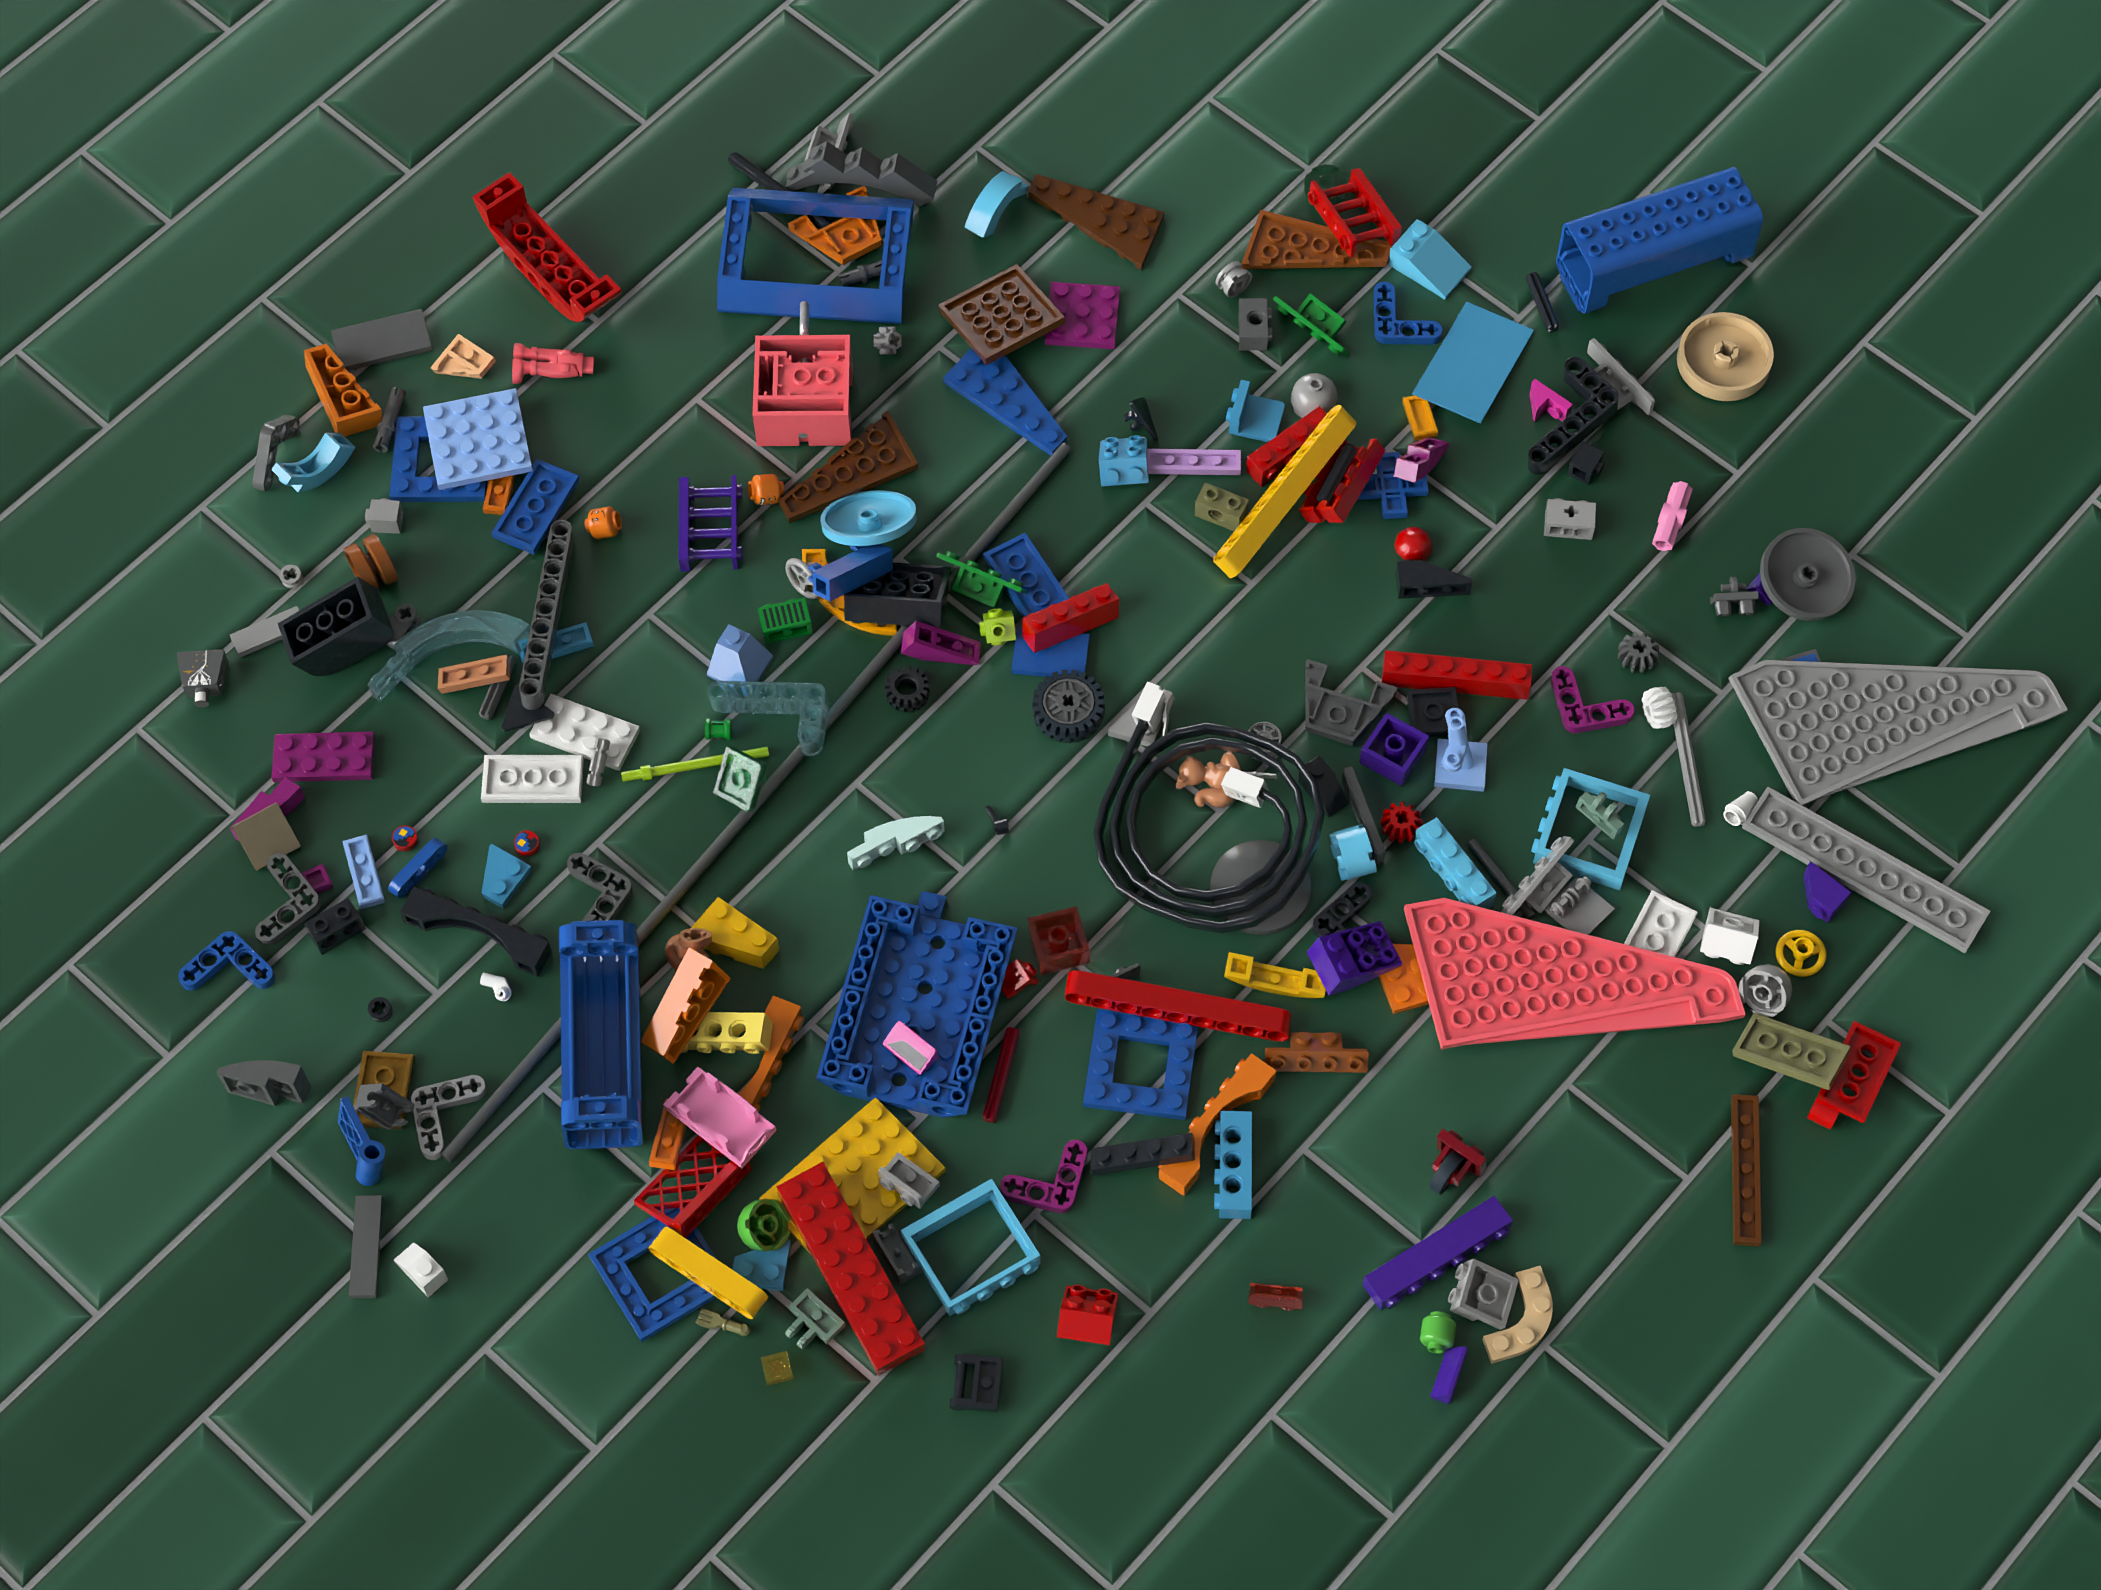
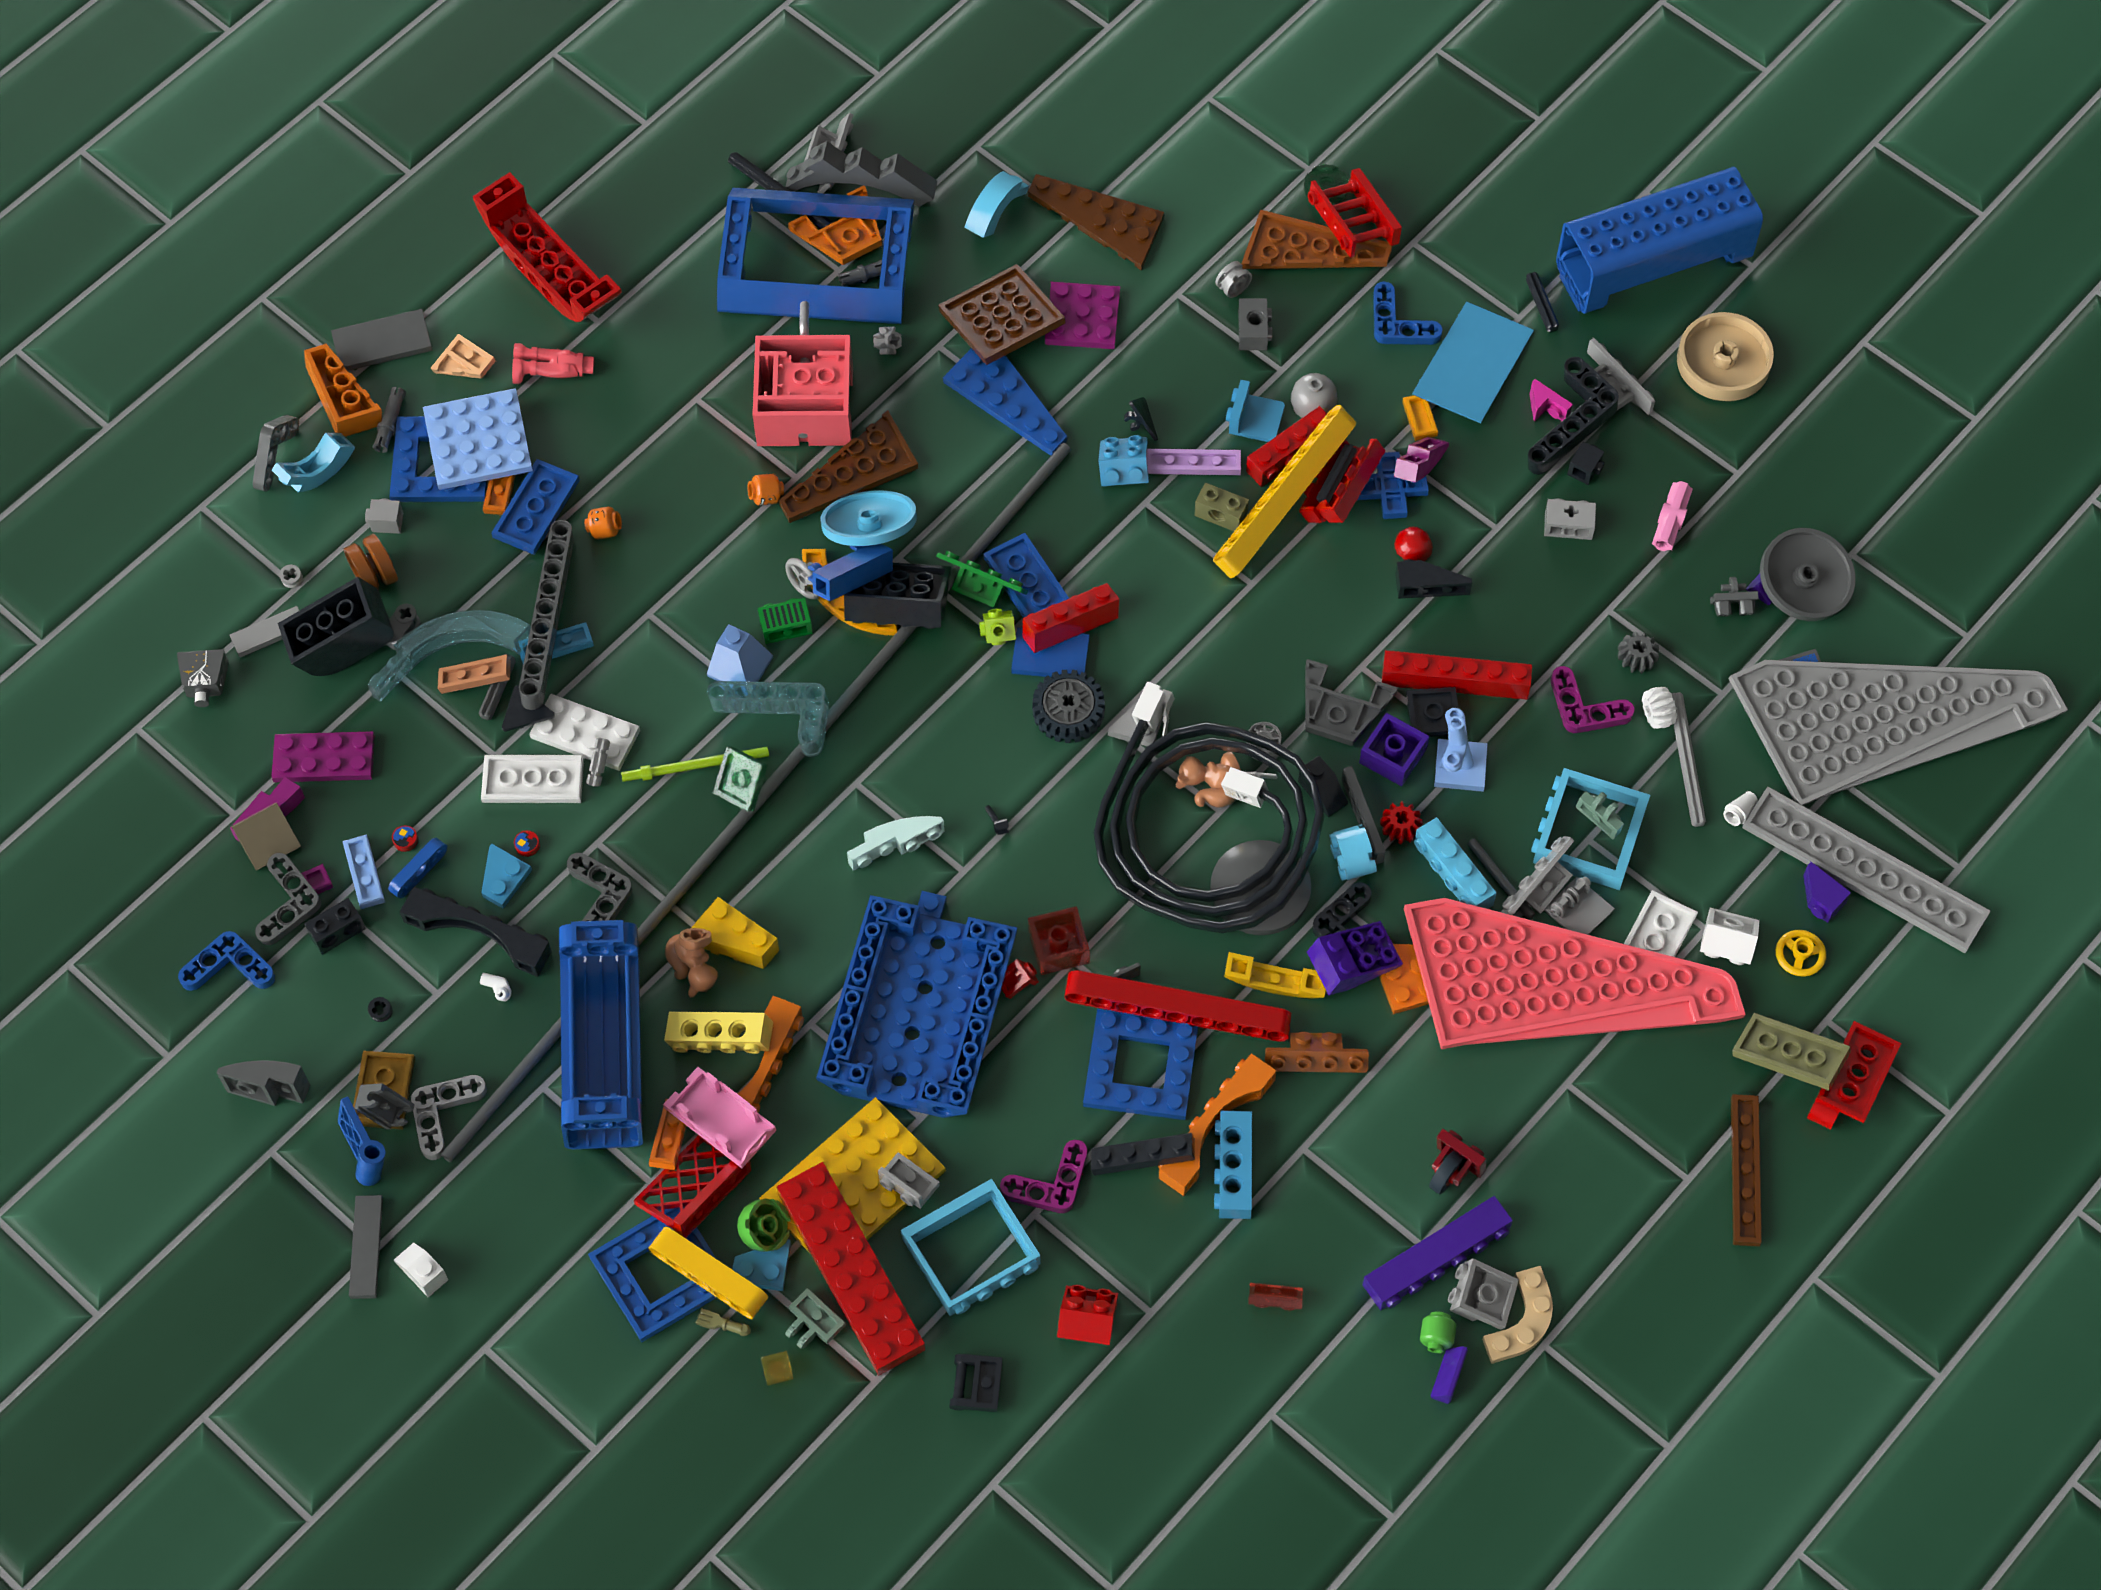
(684, 1005): orange wedge -> none
(688, 513): dark purple fence -> none
(718, 729): green bush -> none
(896, 1254): dark grey hinge -> none
(907, 676): black tyre -> none
(910, 1048): slope -> none
(939, 645): magenta slope -> none
(1001, 1075): dark red axle -> none
(1319, 318): green bracket -> none
(1428, 259): medium azure slope -> none
(1766, 990): light grey cylinder -> none

